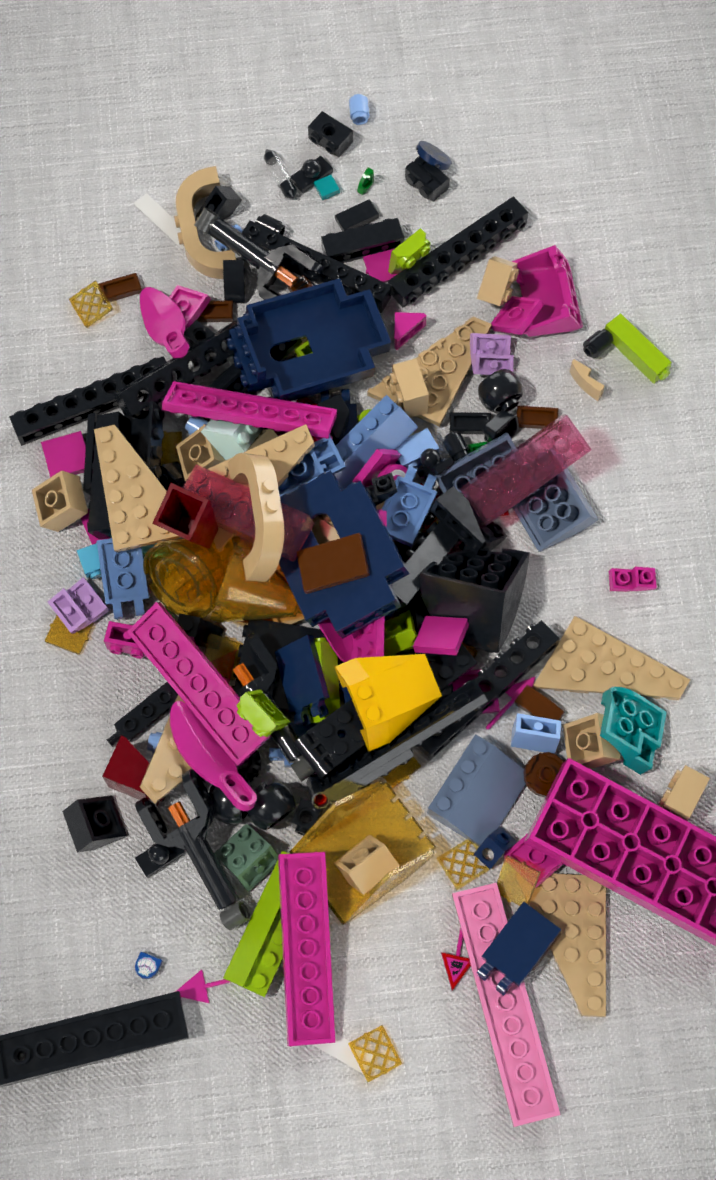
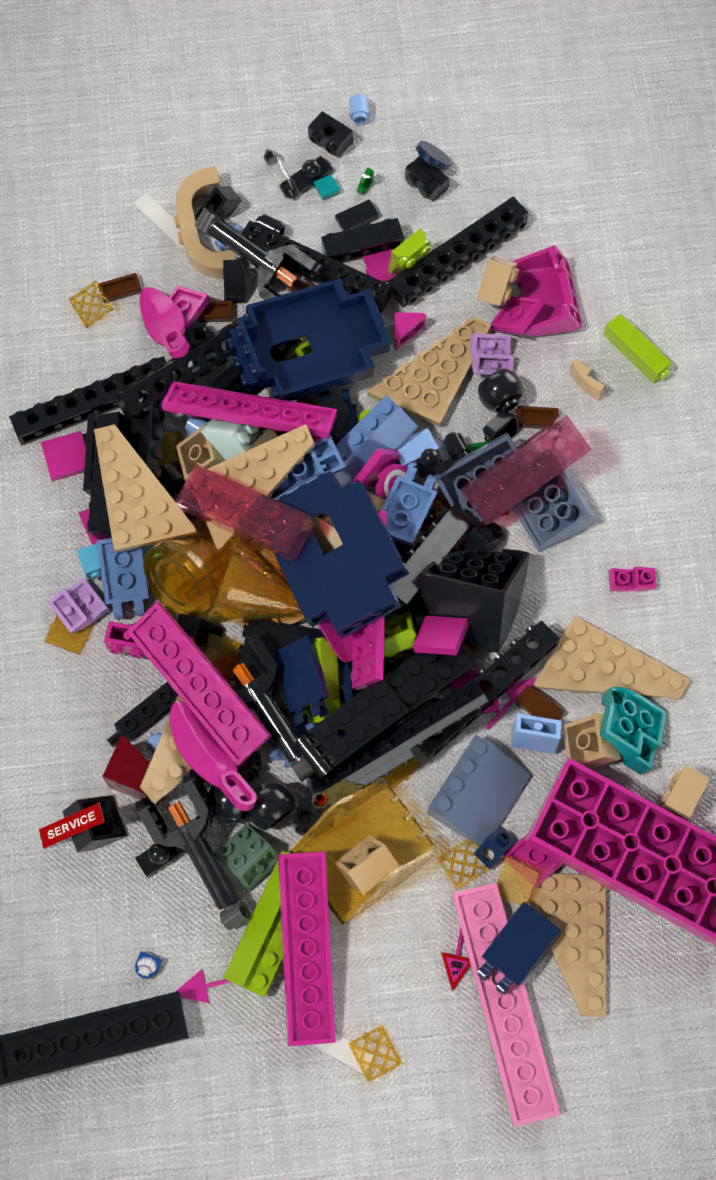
(59, 501): tan brick -> none
(71, 825): none -> red sticker
(187, 516): dark red slope -> none
(261, 713): lime slope -> none
(267, 512): tan arch -> none
(333, 563): reddish brown tile -> none
(382, 488): black slope -> none
(388, 693): yellow wedge -> none
(409, 388): tan brick -> none
(458, 516): black slope -> none
(468, 422): black tile -> none
(541, 772): reddish brown tile -> none
(597, 343): black brick -> none

